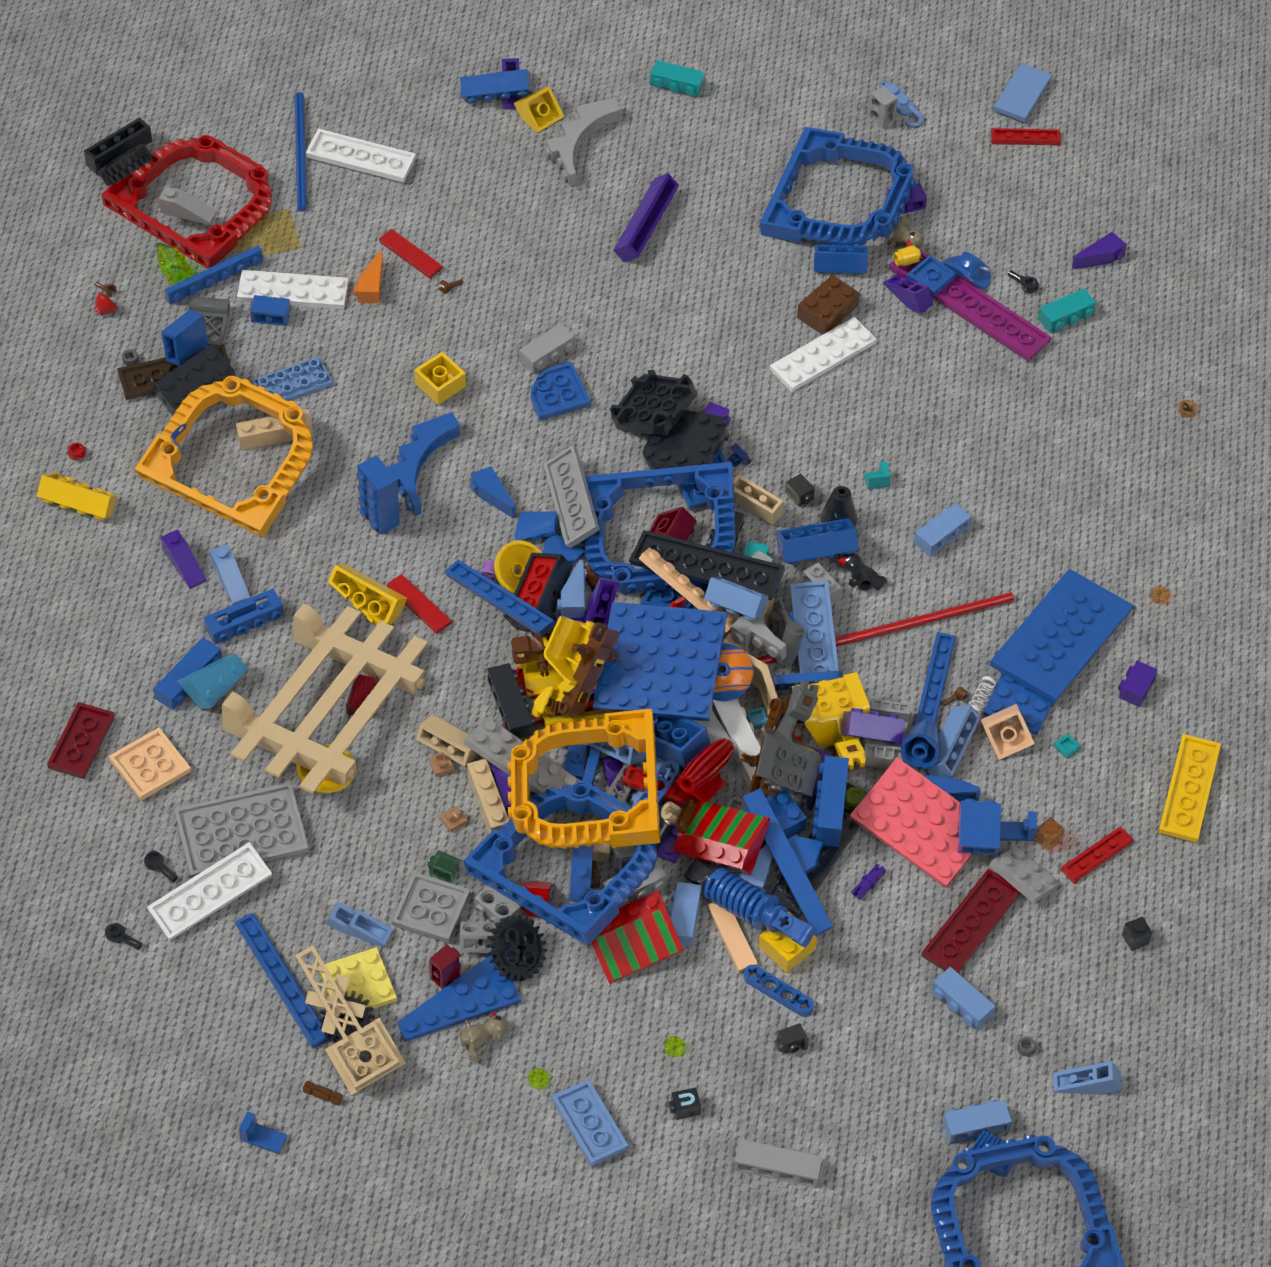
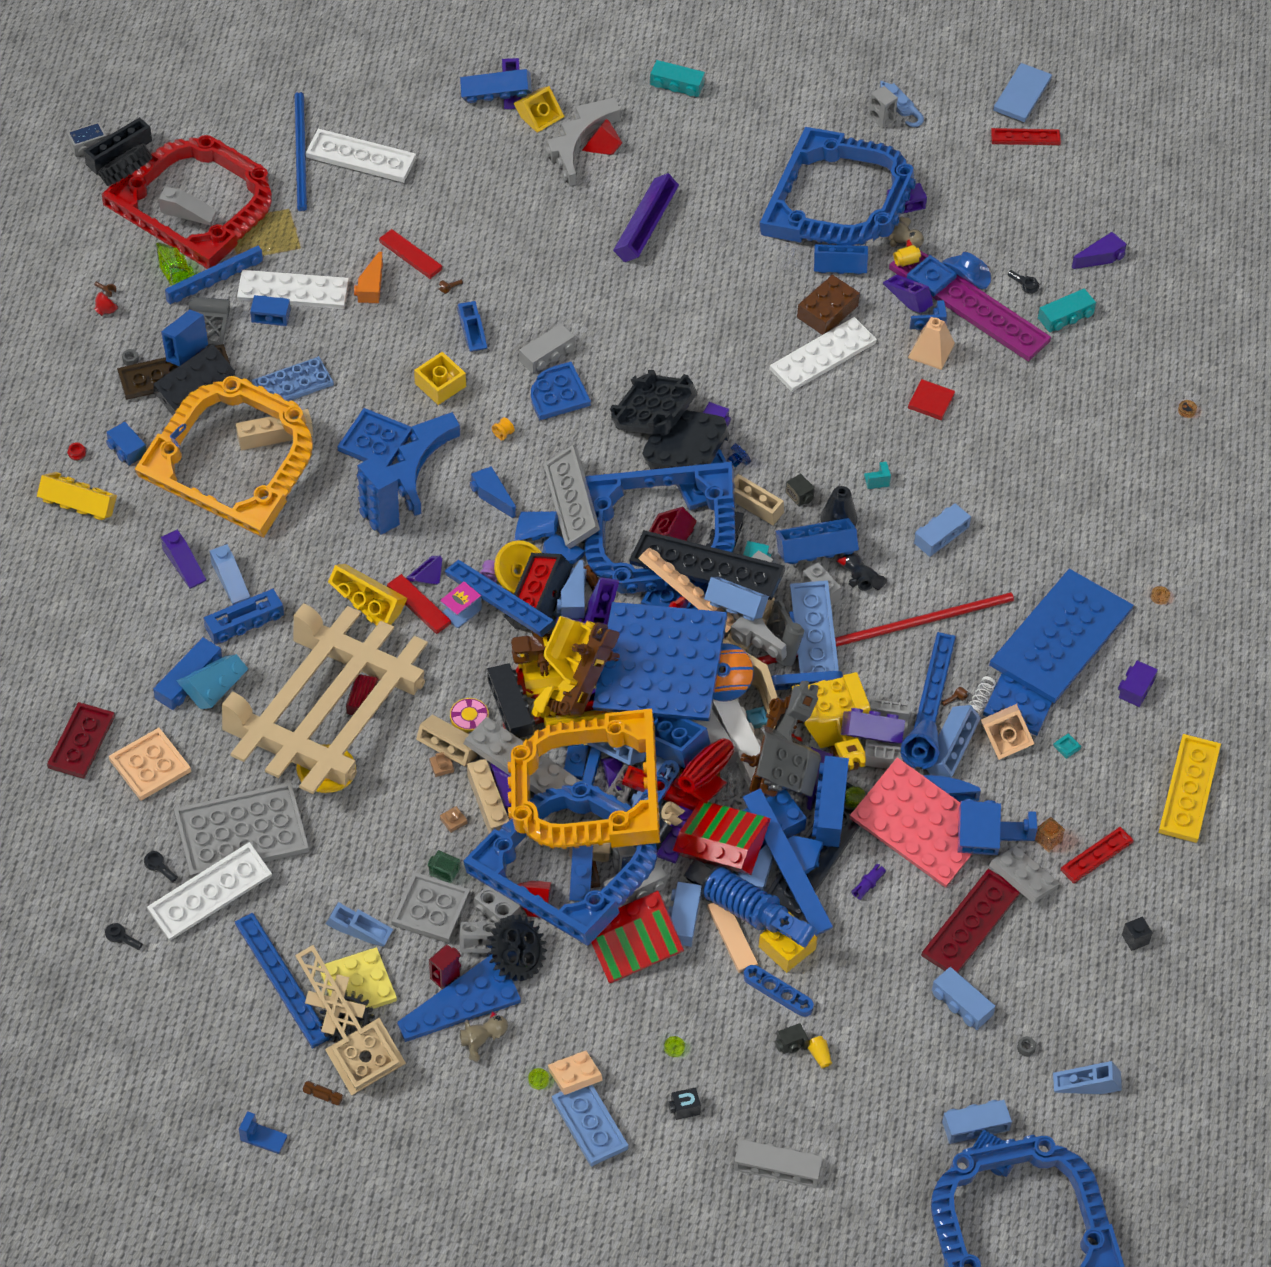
(85, 137): none -> brick
(125, 443): none -> blue brick
(374, 435): none -> blue plate
(427, 572): none -> dark purple slope
(461, 604): none -> piece
(468, 714): none -> tile
(472, 326): none -> blue slope
(503, 428): none -> light orange wheel
(575, 1072): none -> light nougat plate
(604, 140): none -> red slope
(685, 815): reddish brown axle -> none
(819, 1049): none -> yellow cone
(918, 322): none -> blue bracket
(931, 399): none -> red tile
(933, 344): none -> light nougat slope

